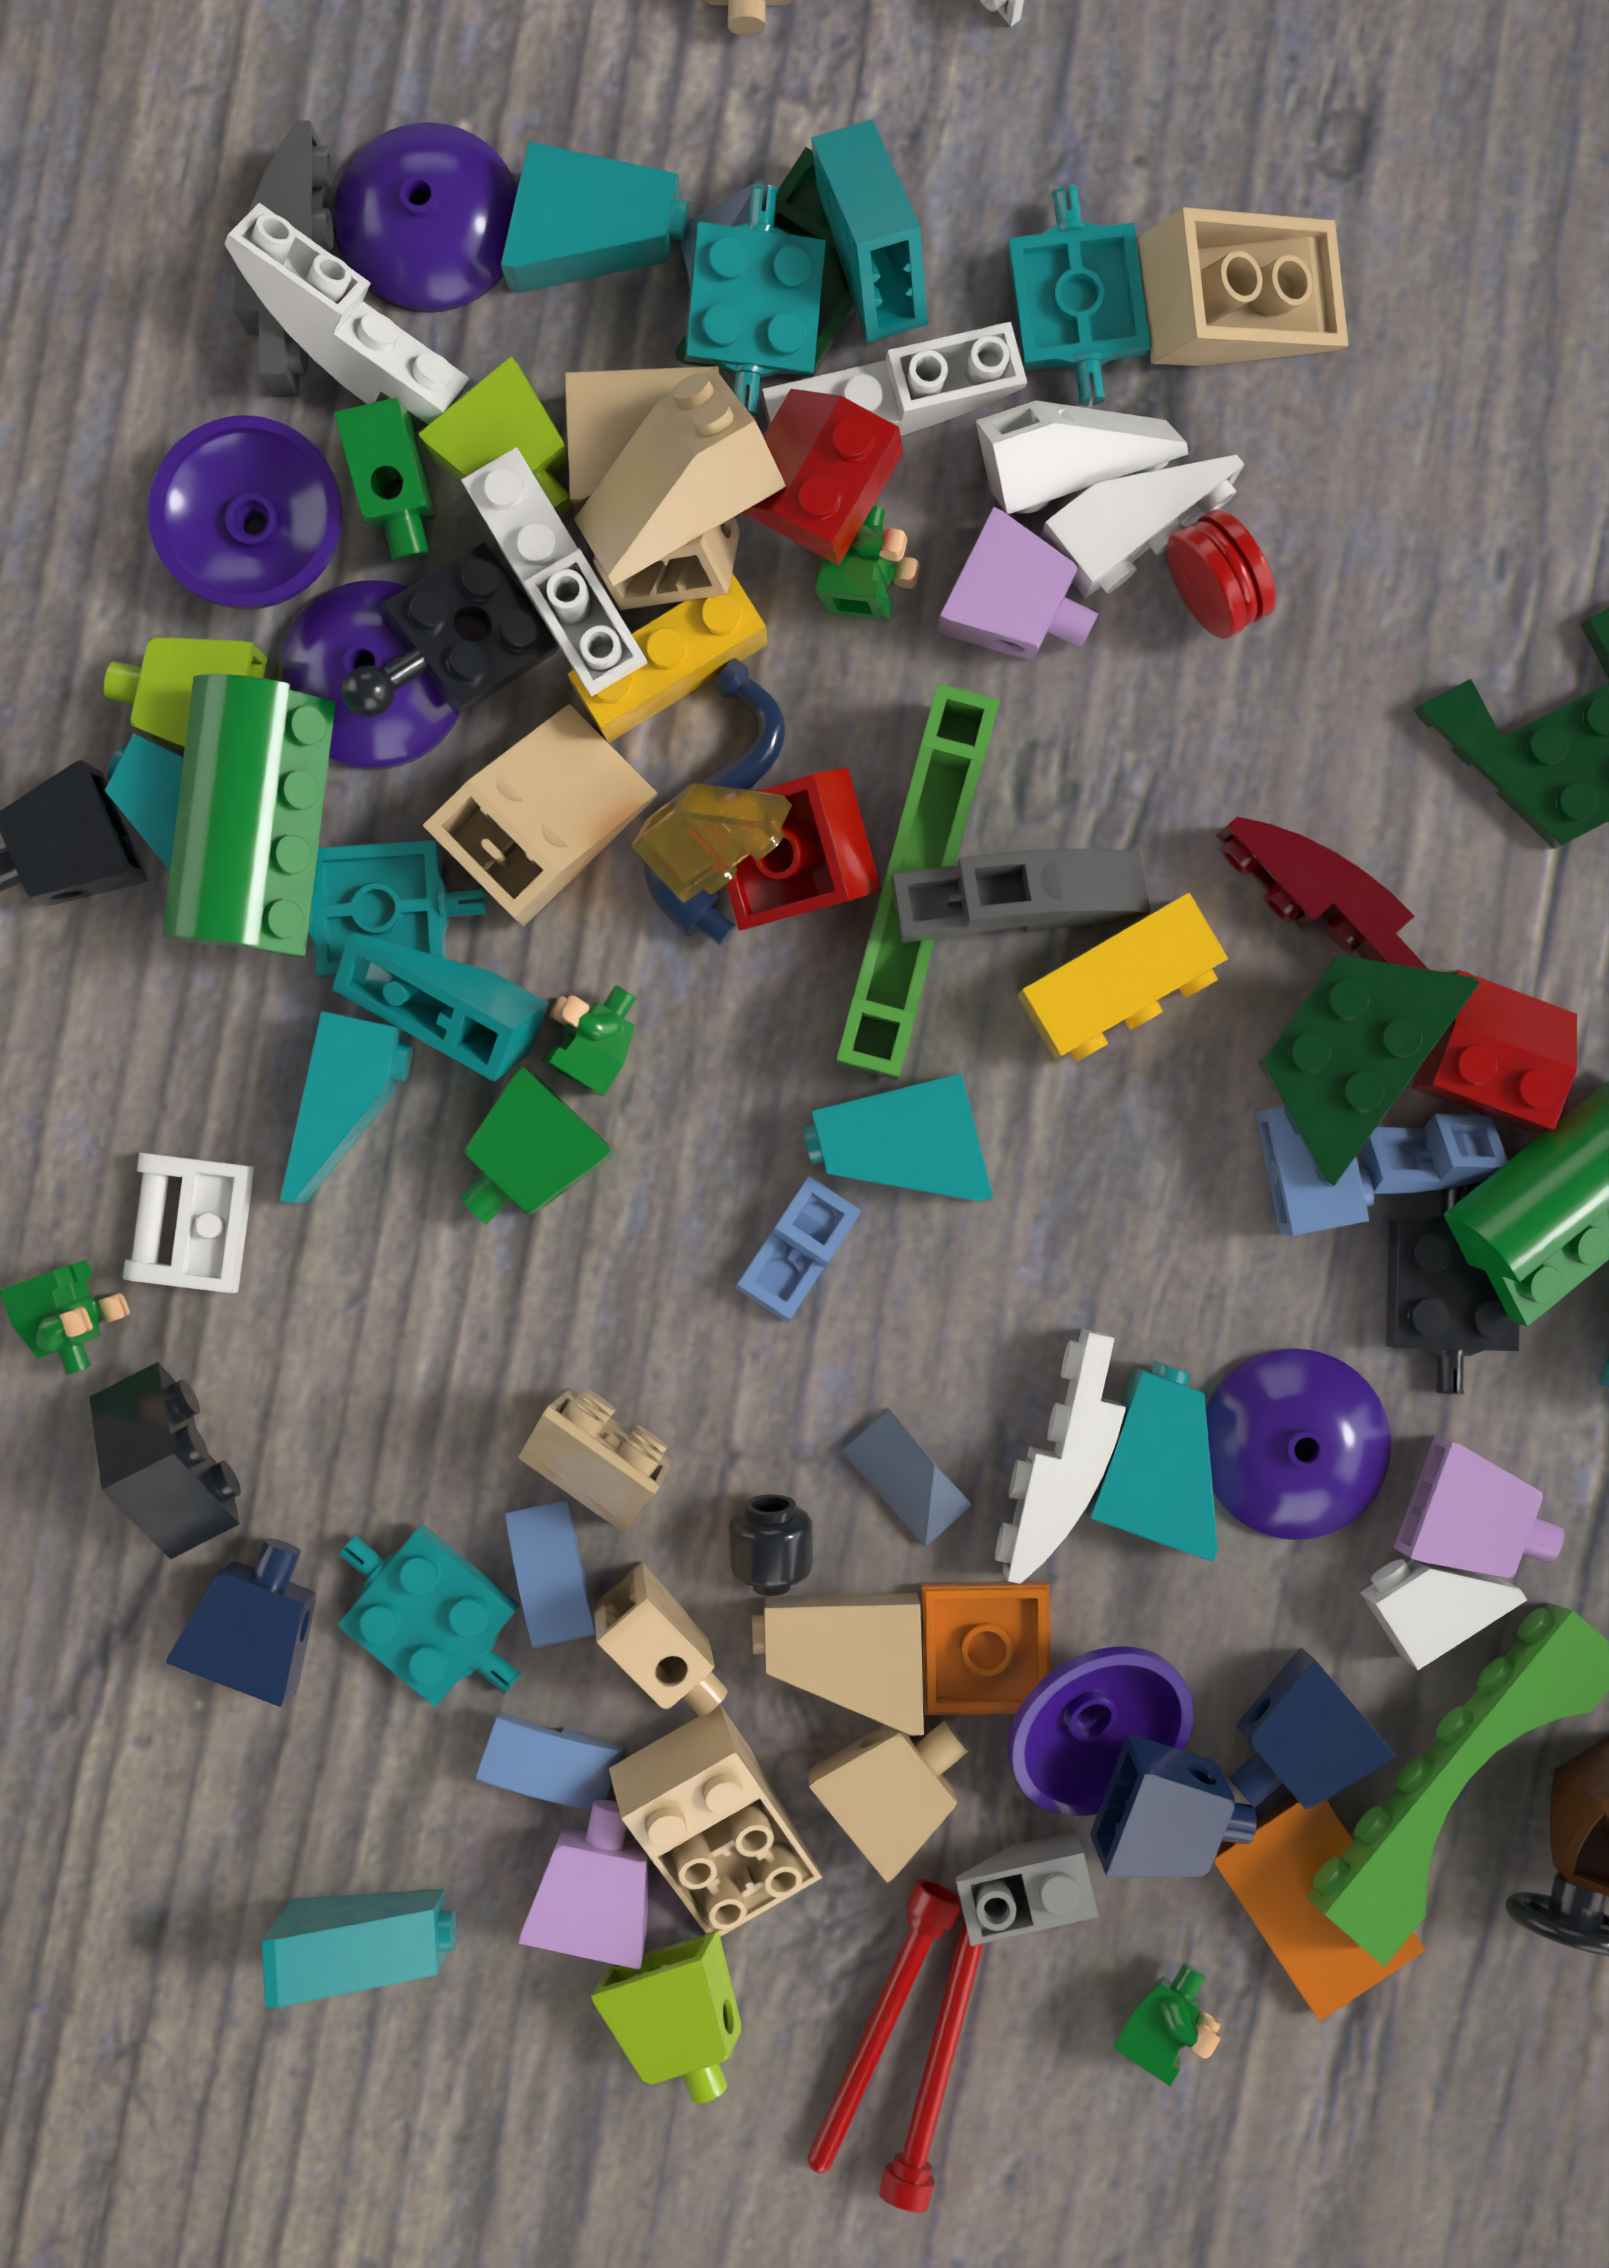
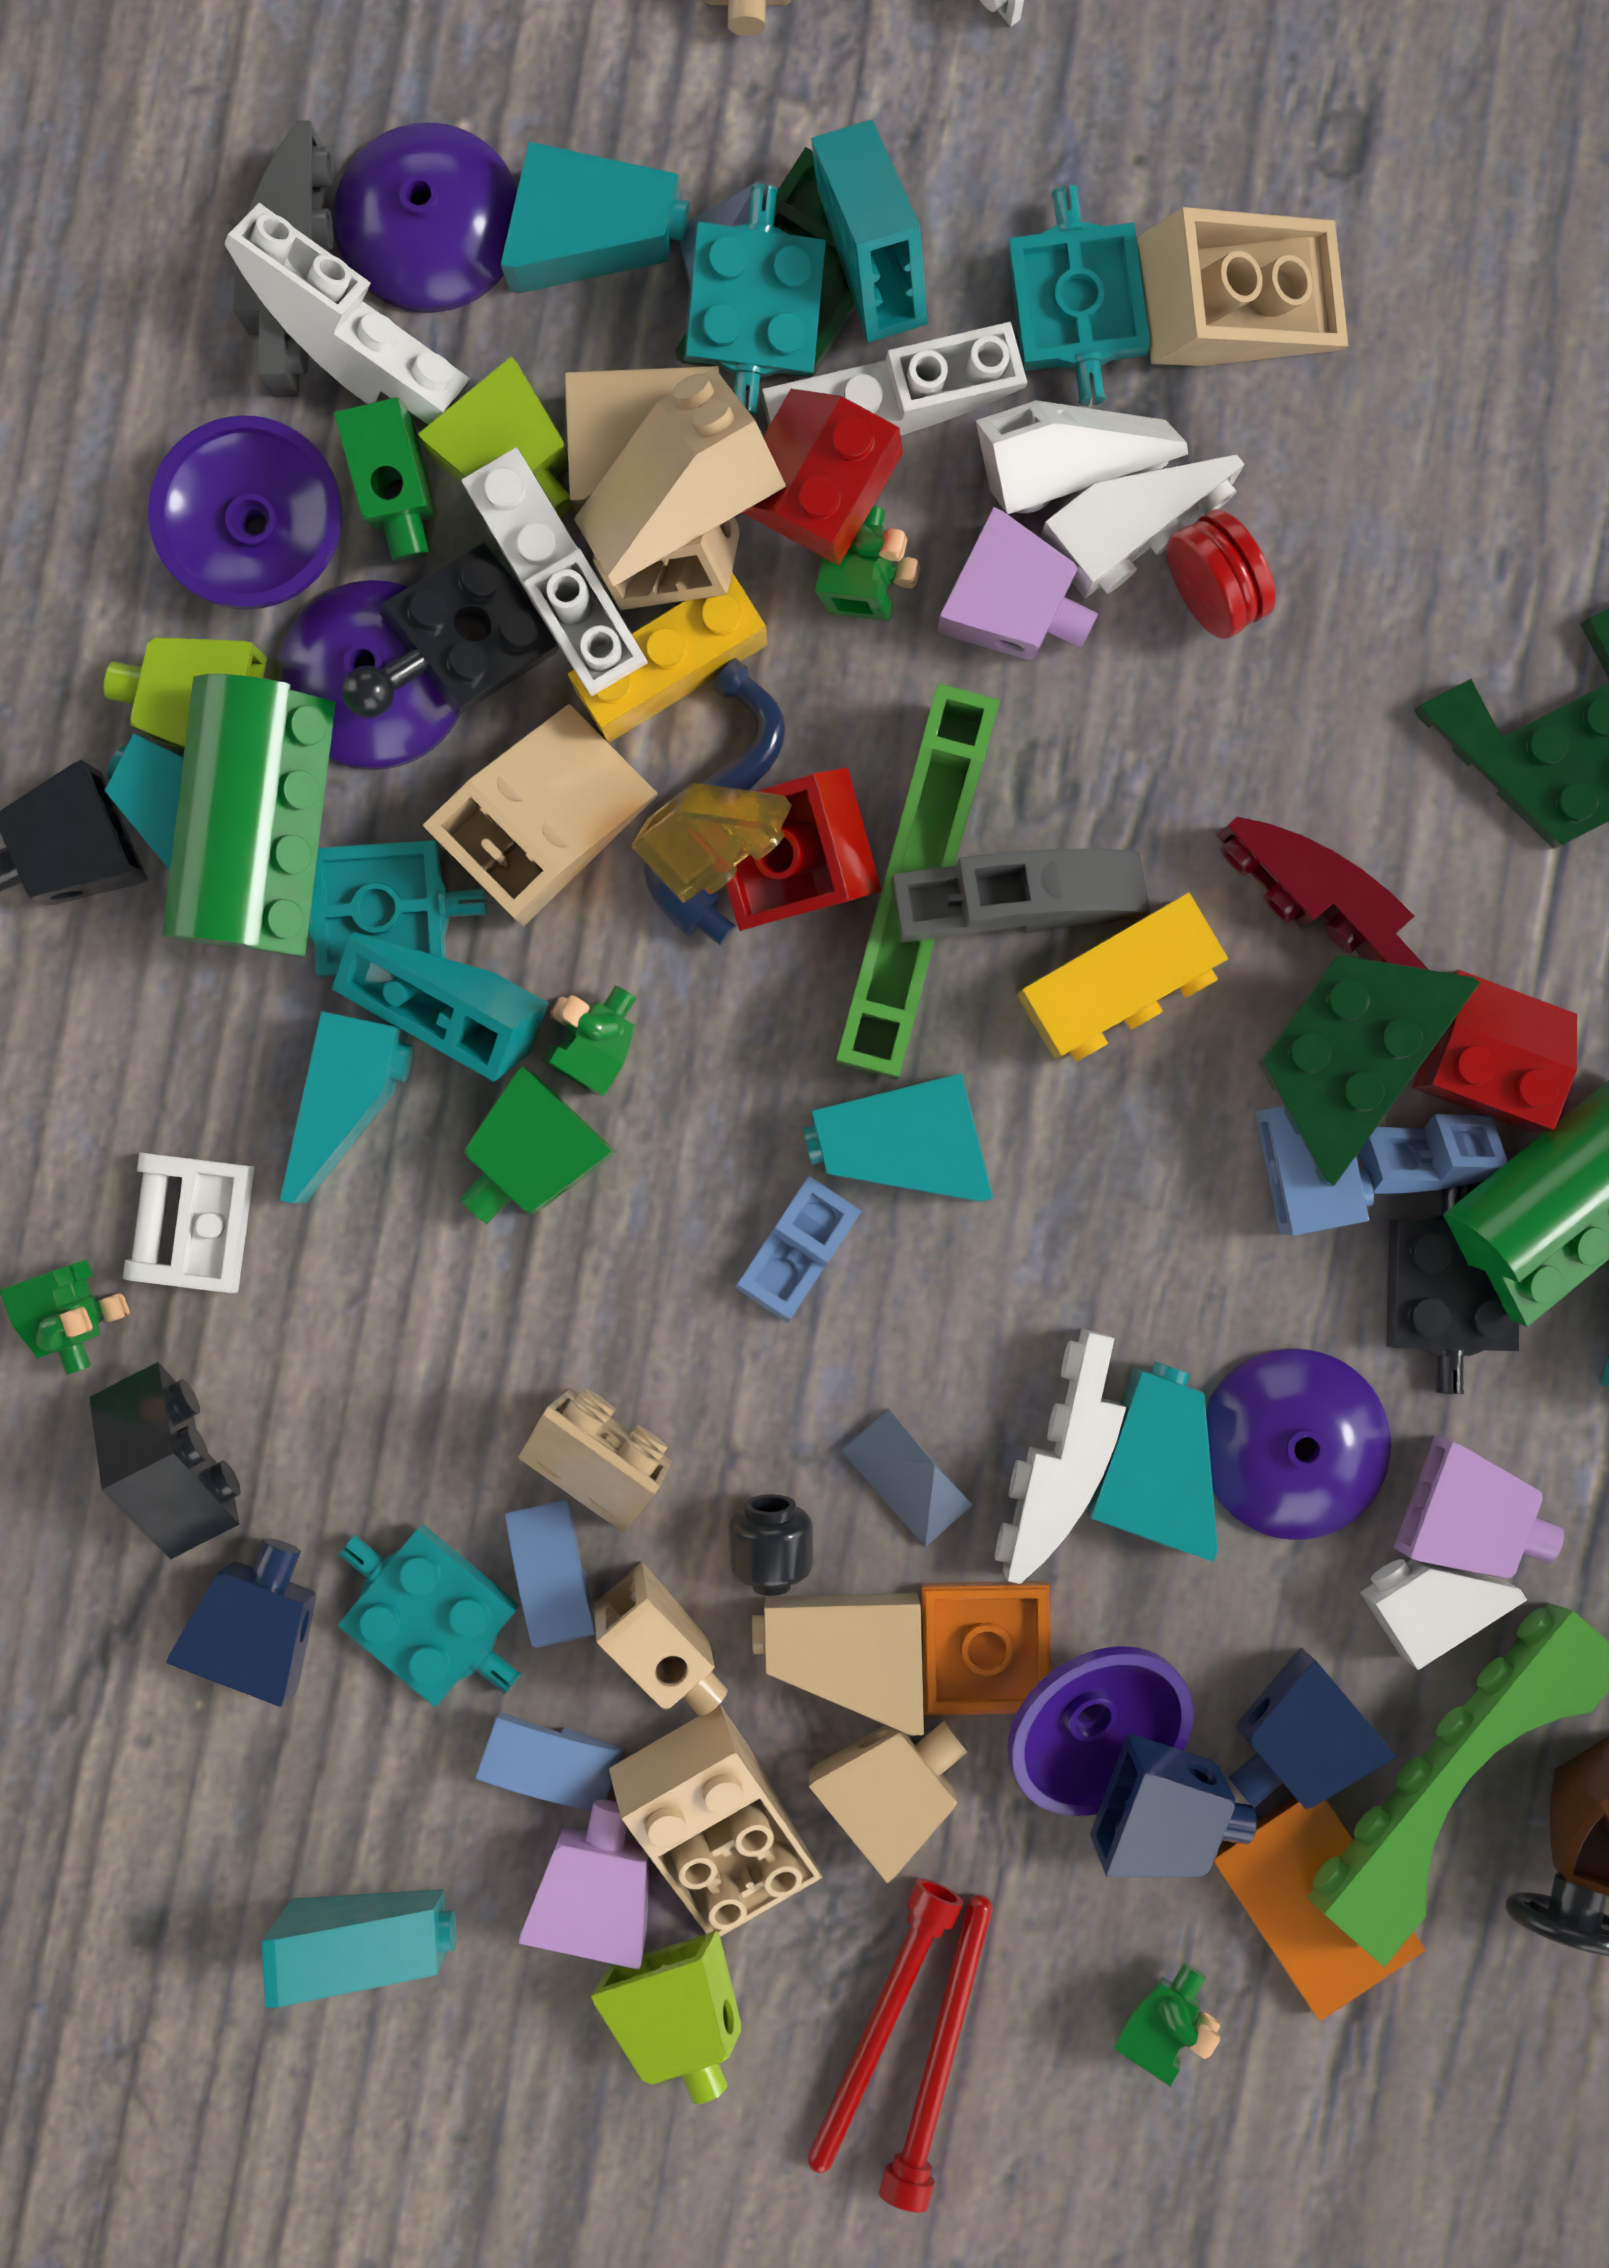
(1027, 1889): light grey slope -> none

